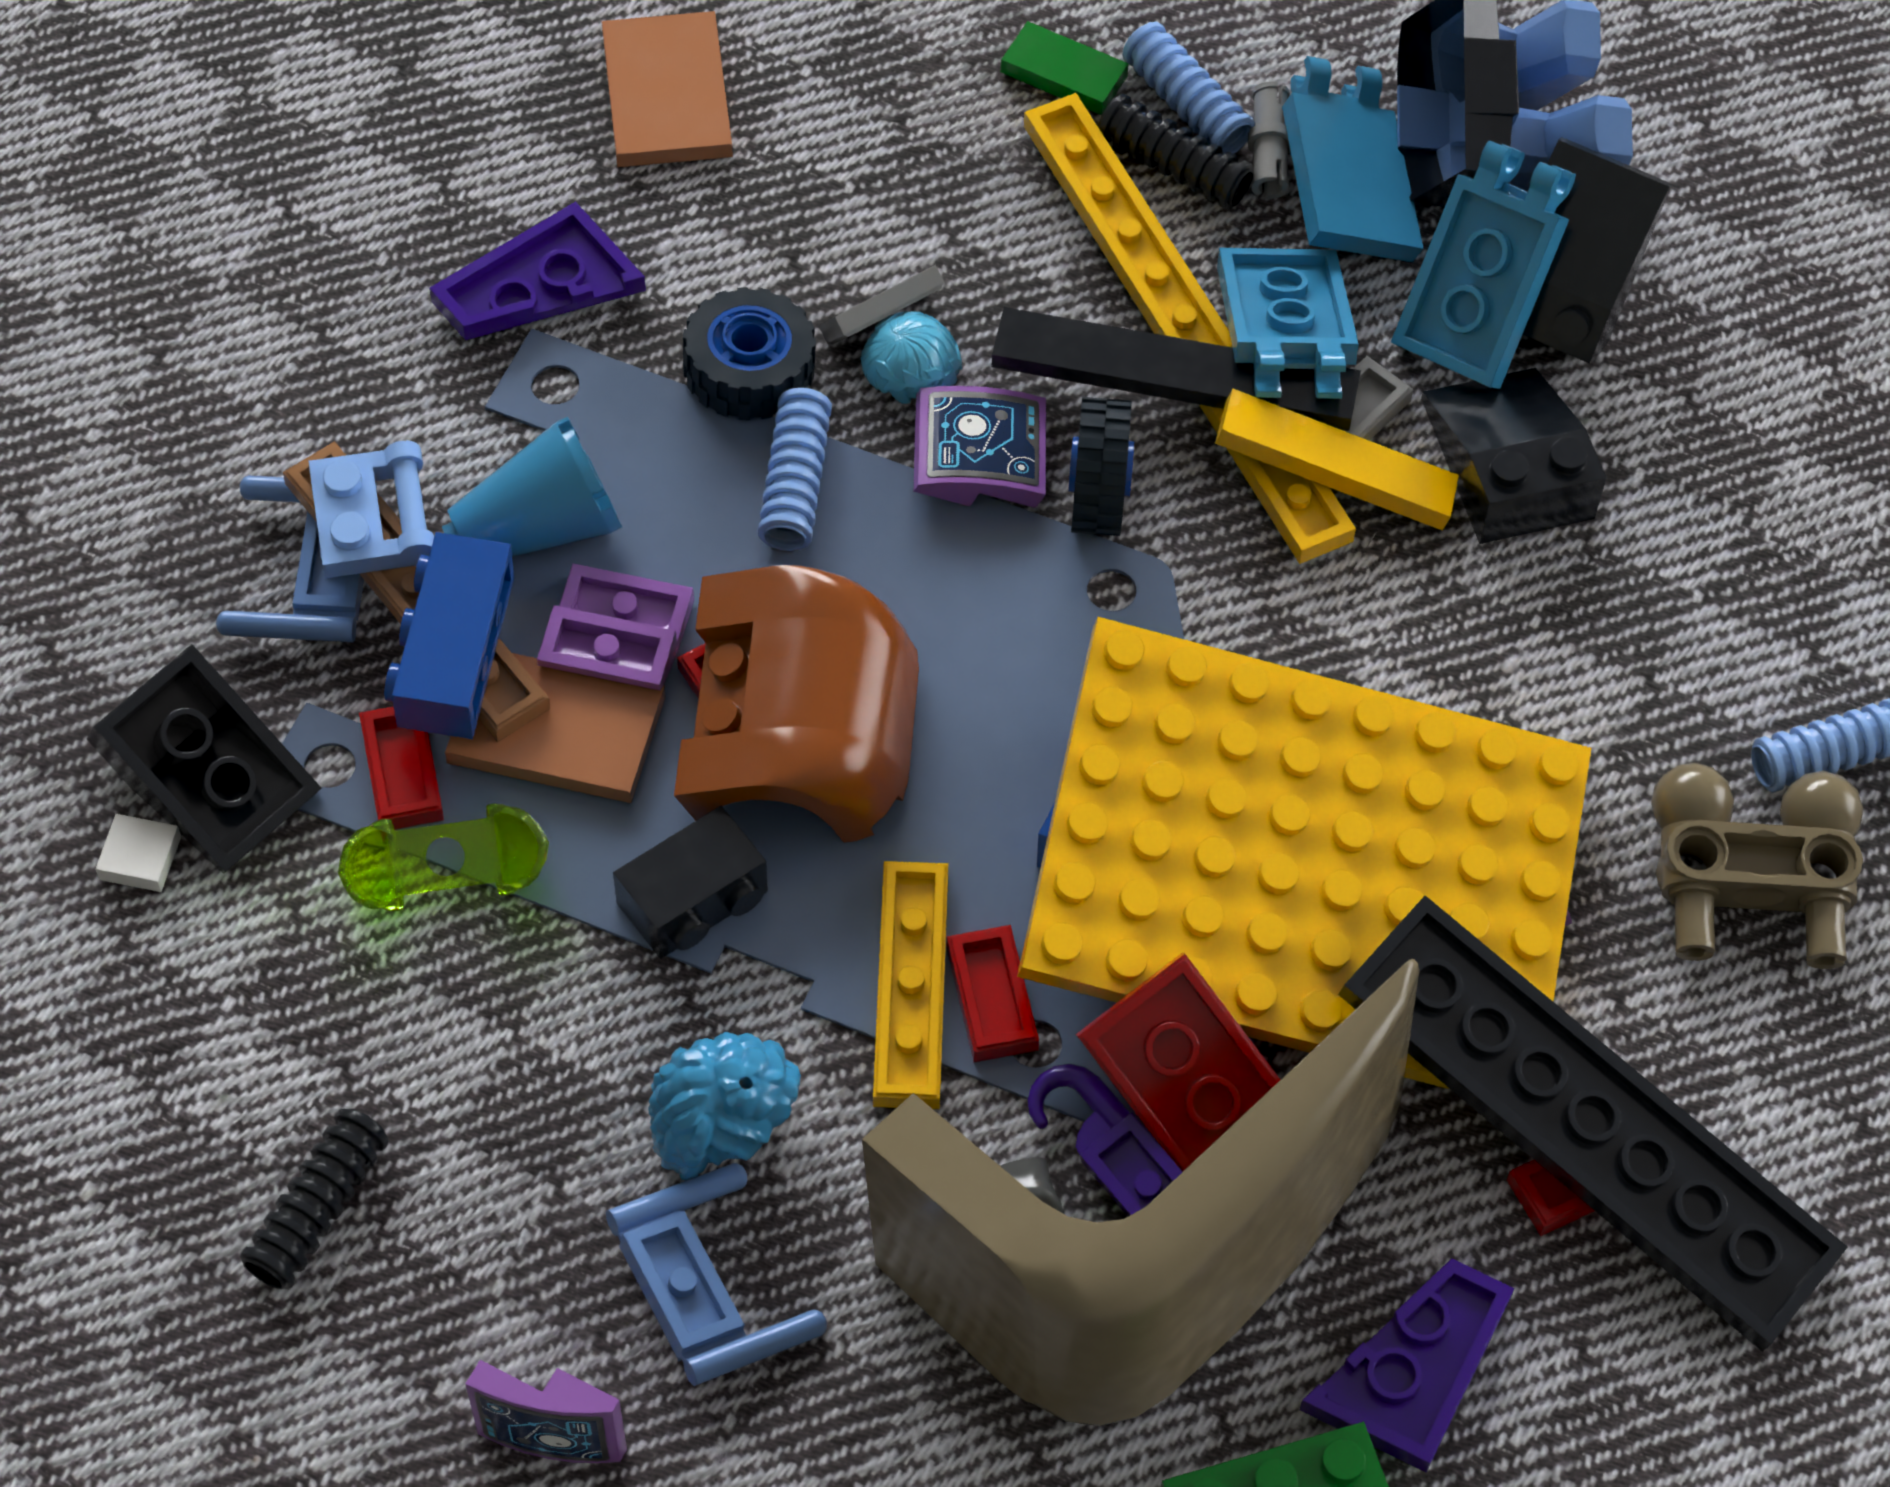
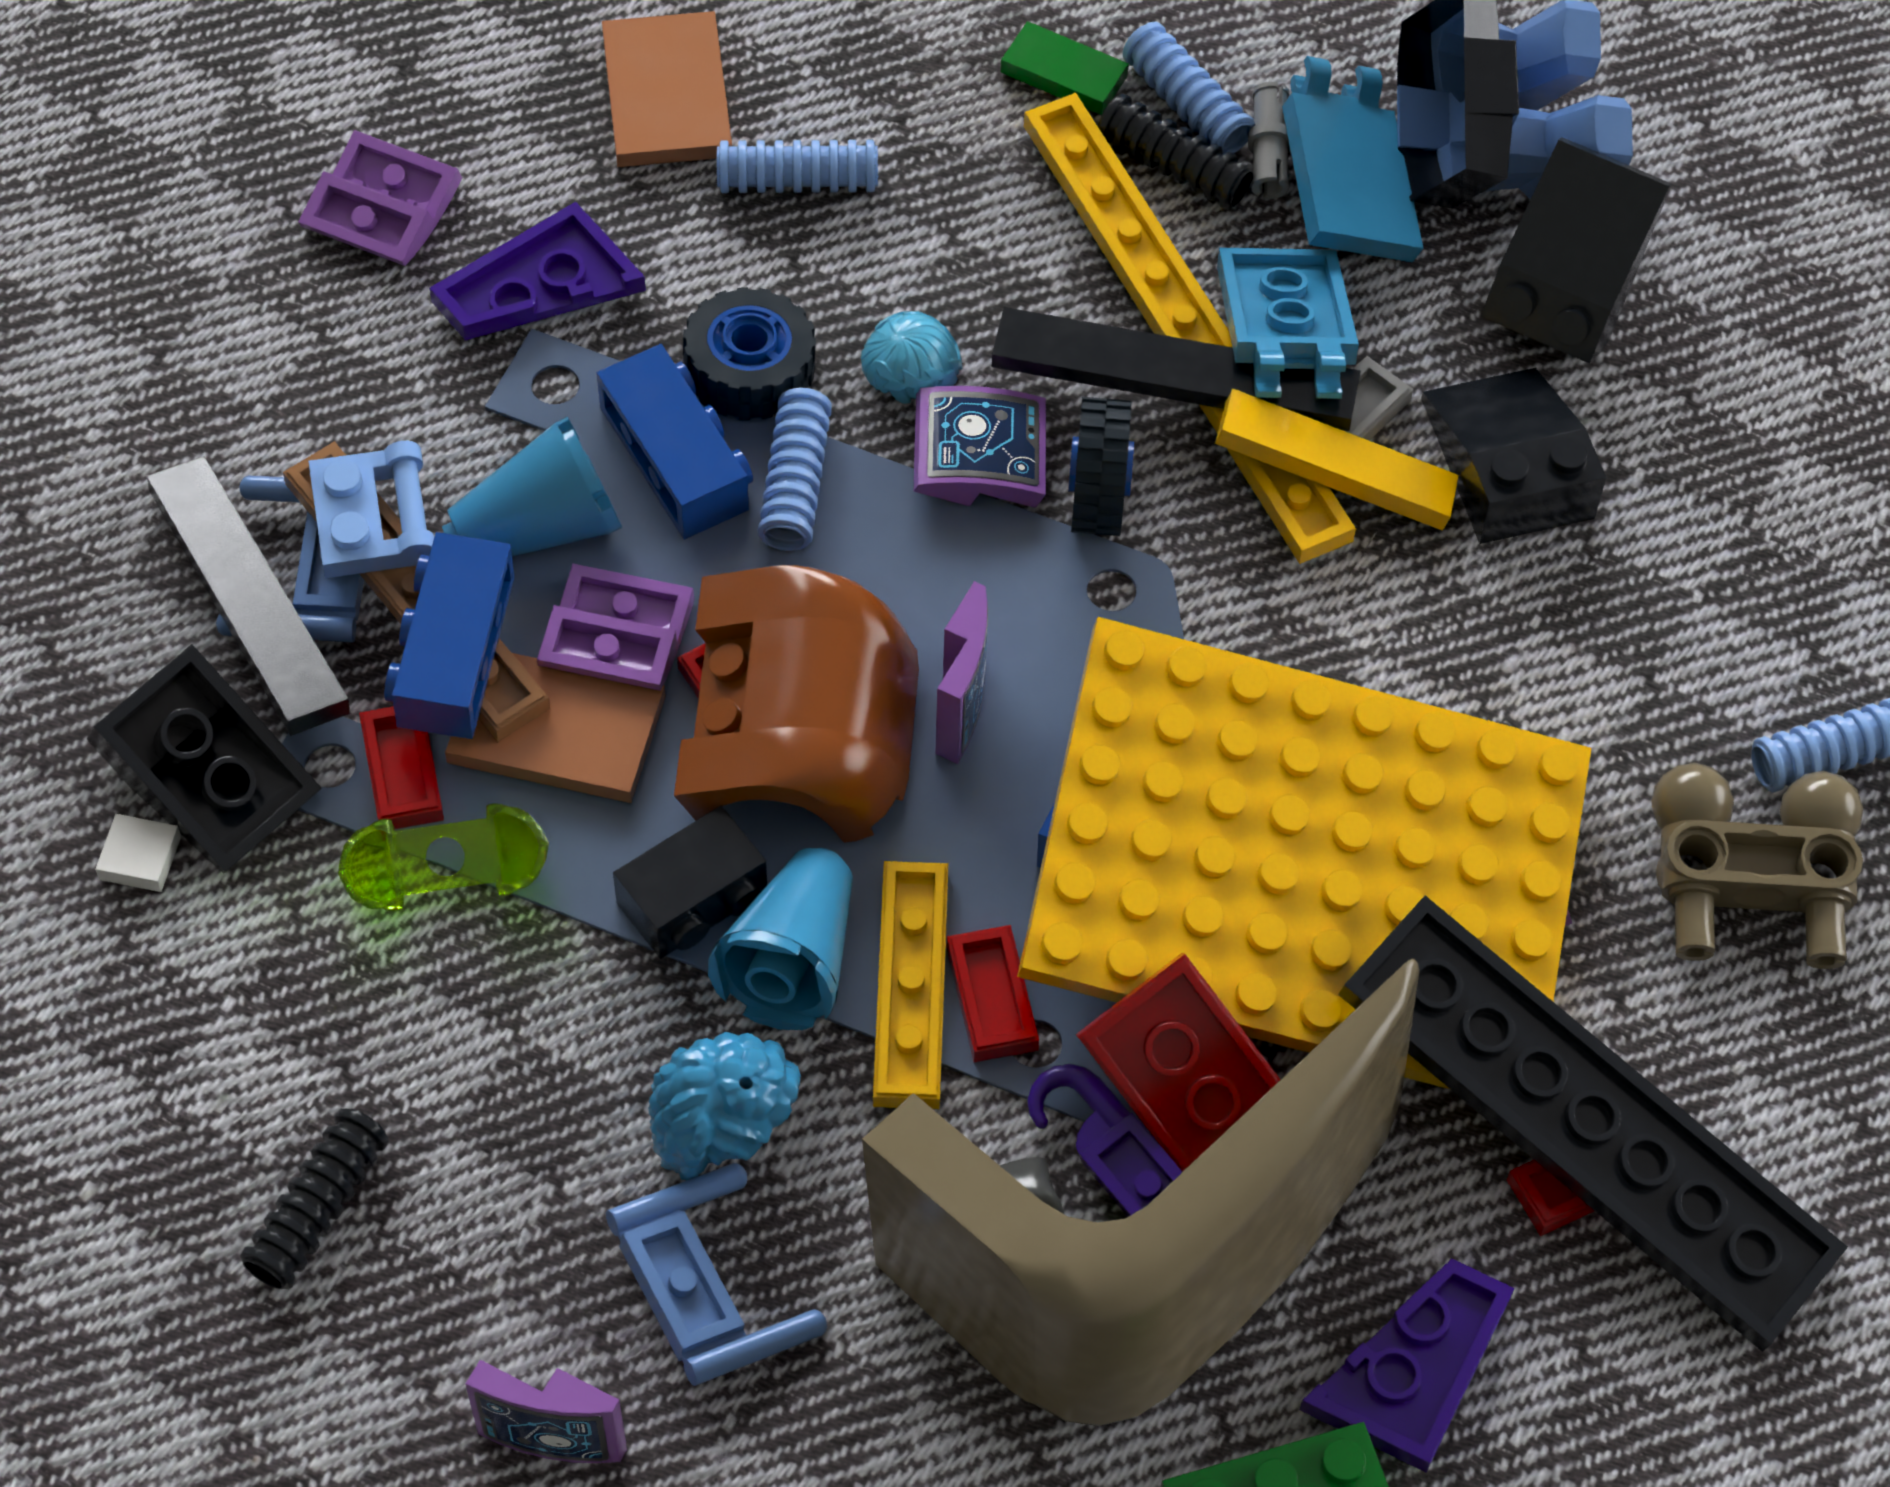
(248, 596): none -> tile
(381, 198): none -> medium lavender slope
(675, 440): none -> blue brick
(788, 944): none -> dark azure cone
(797, 166): none -> light blue piece
(882, 305): light grey tile -> none
(963, 675): none -> medium lavender slope
(1485, 267): dark azure tile -> none

